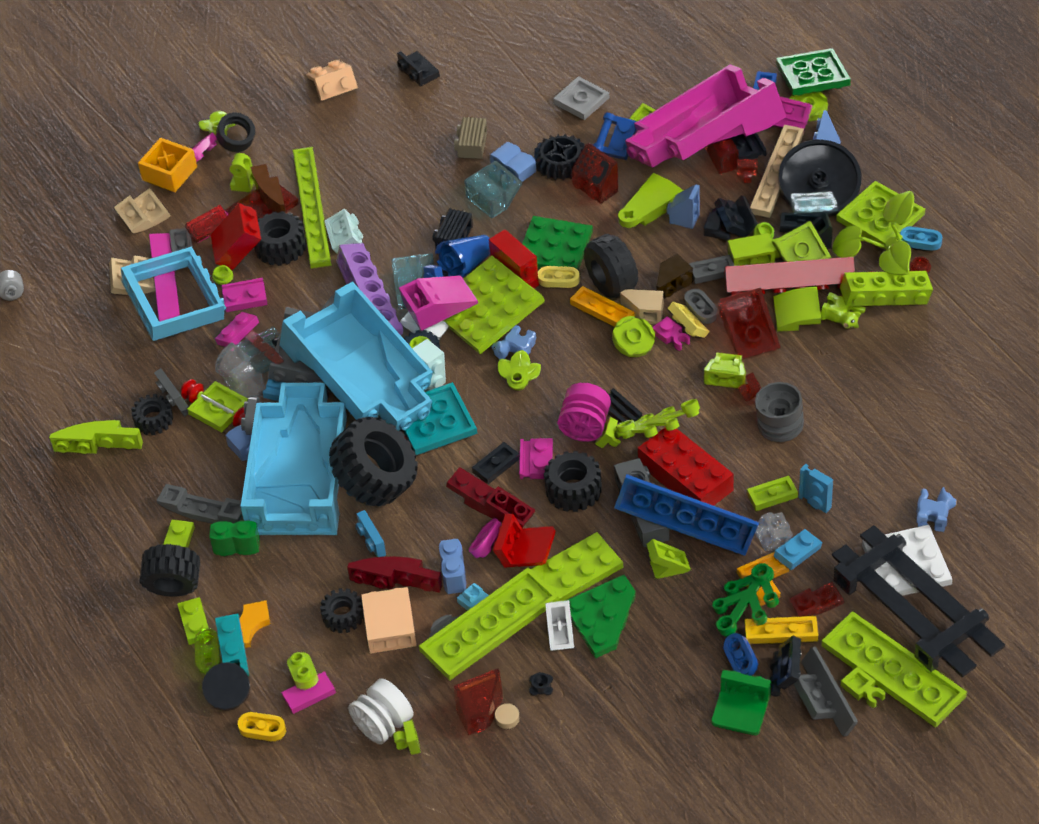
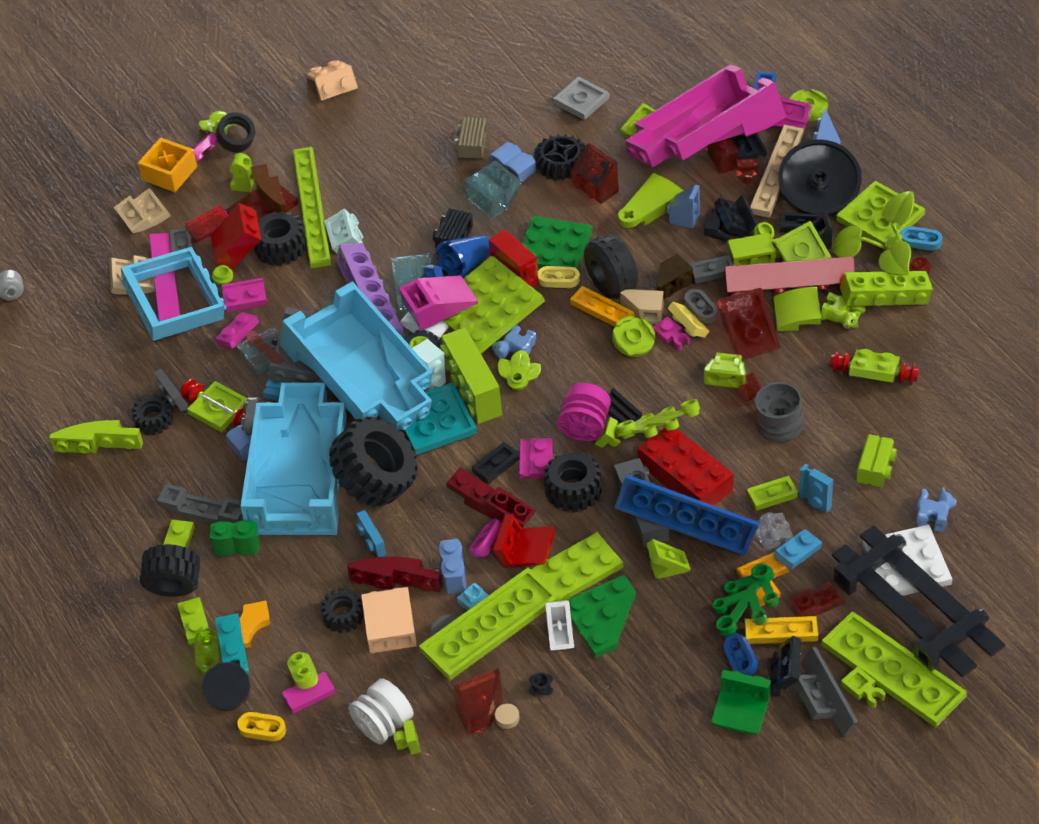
(238, 373): clear brick -> none
(417, 68): black bracket -> none
(471, 376): none -> lime brick
(624, 129): blue plate -> none
(813, 72): green plate -> none
(813, 202): clear light blue slope -> none
(874, 366): none -> lime plate
(875, 460): none -> lime brick

